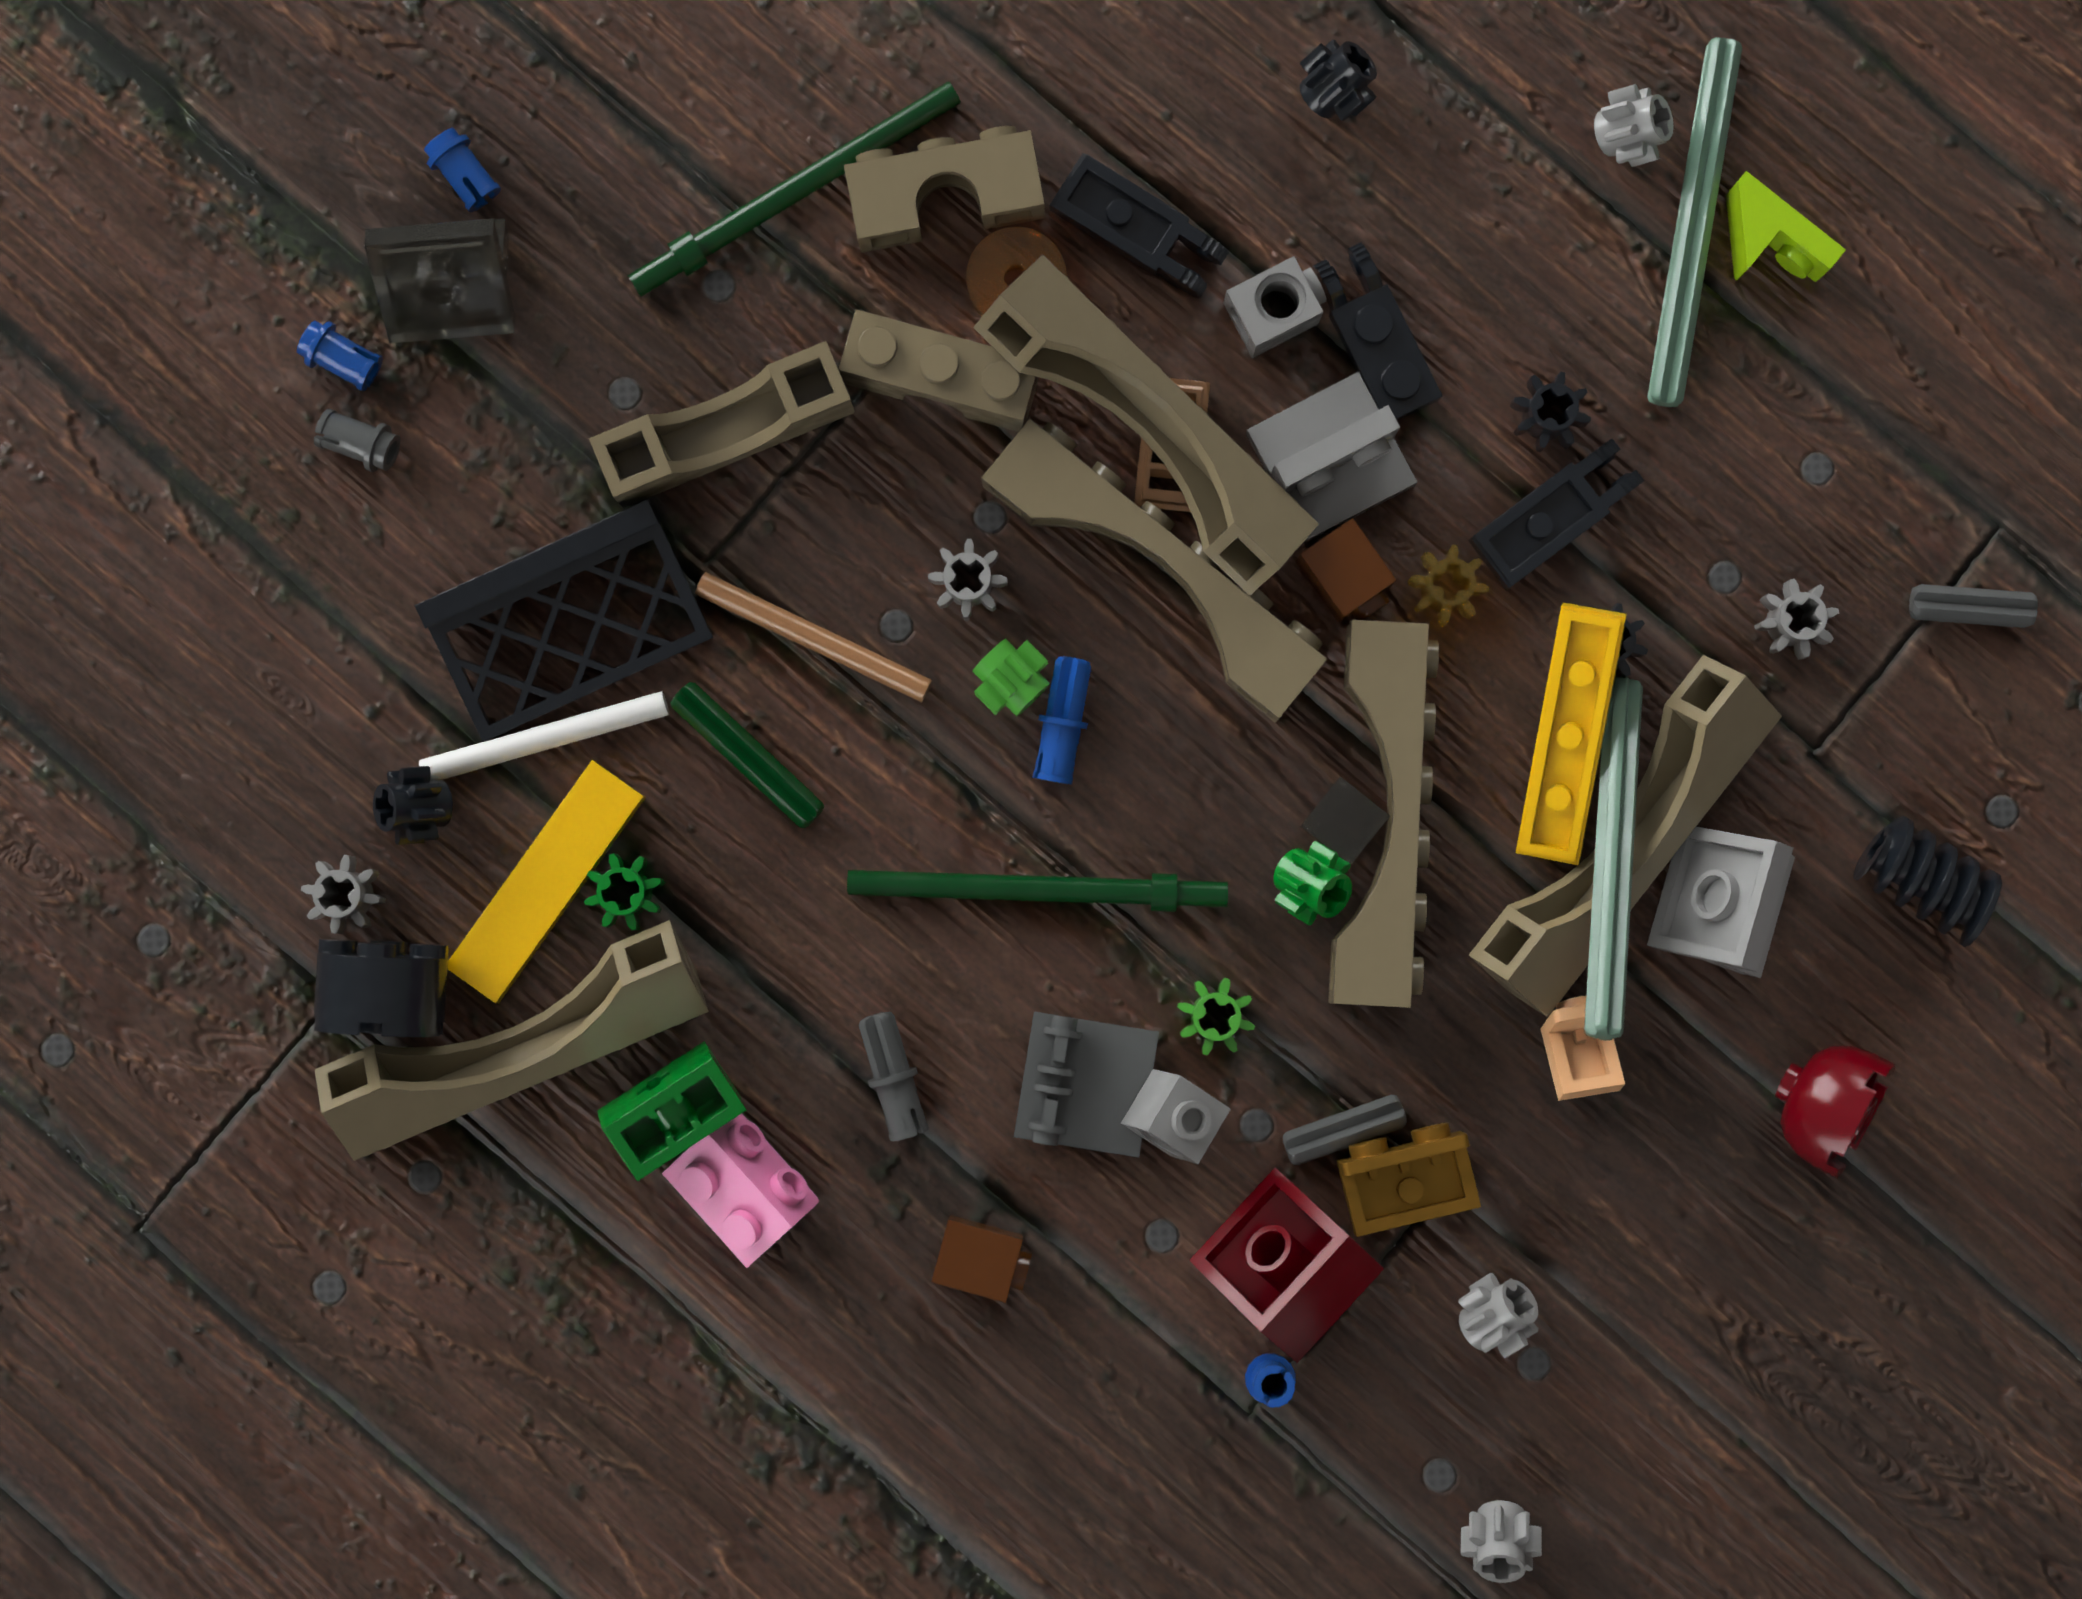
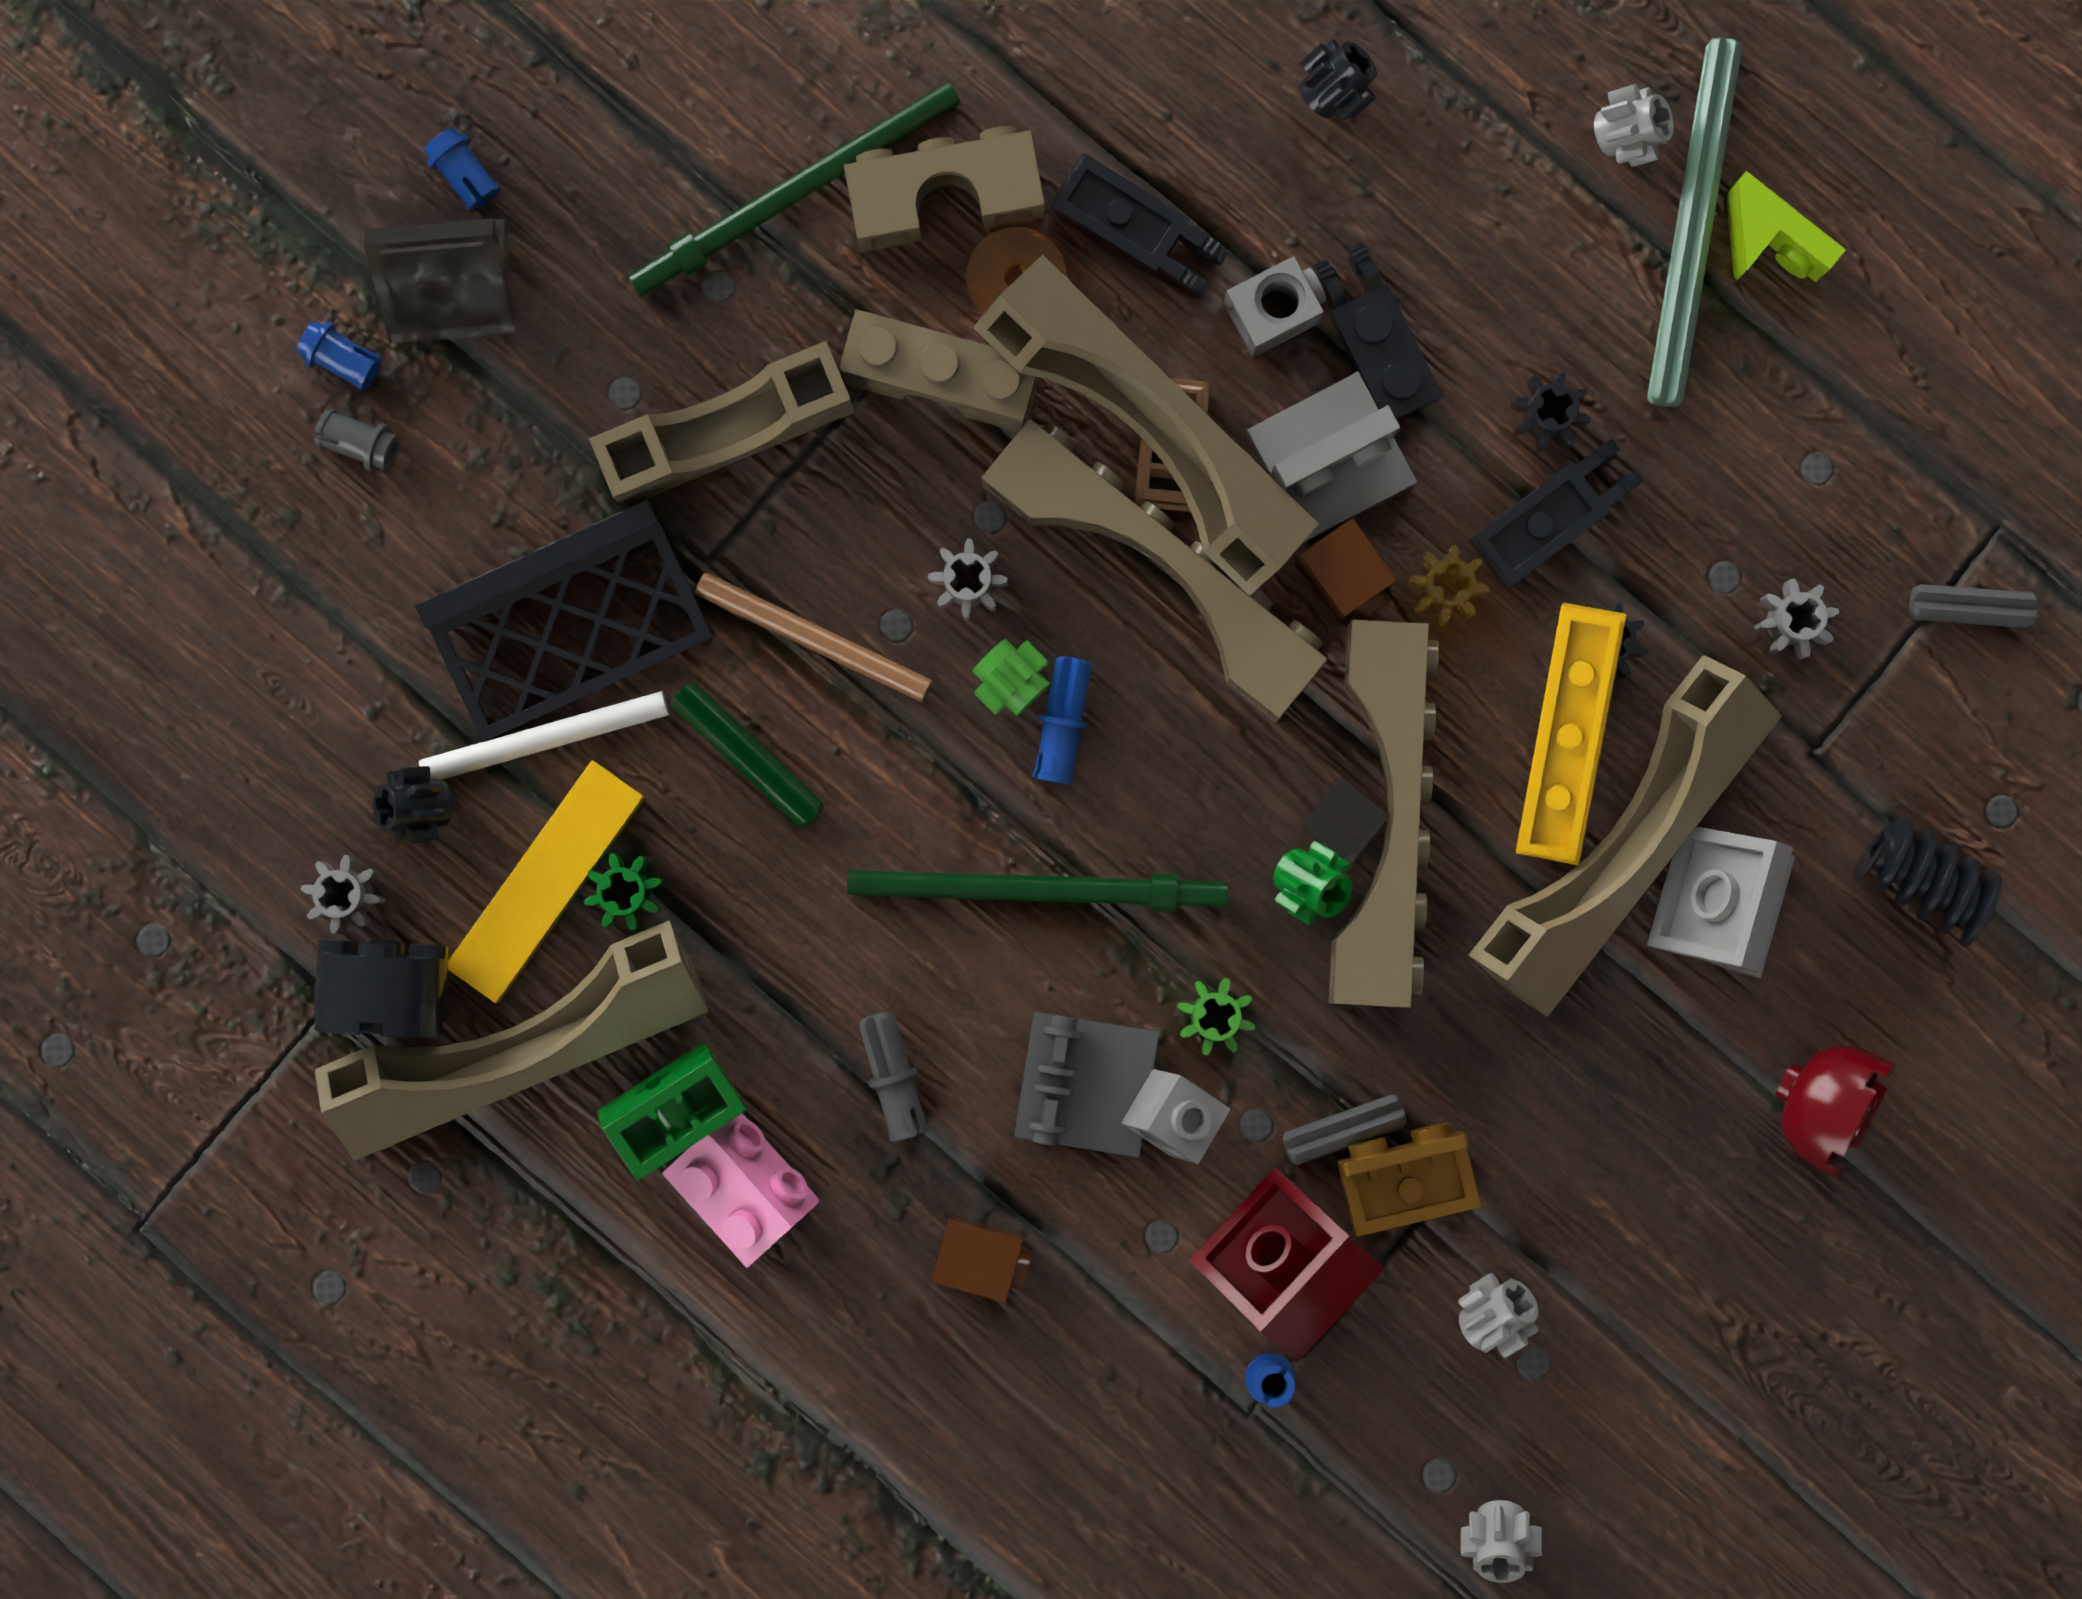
(1578, 1062): light nougat bracket -> none
(1614, 863): sand green axle -> none

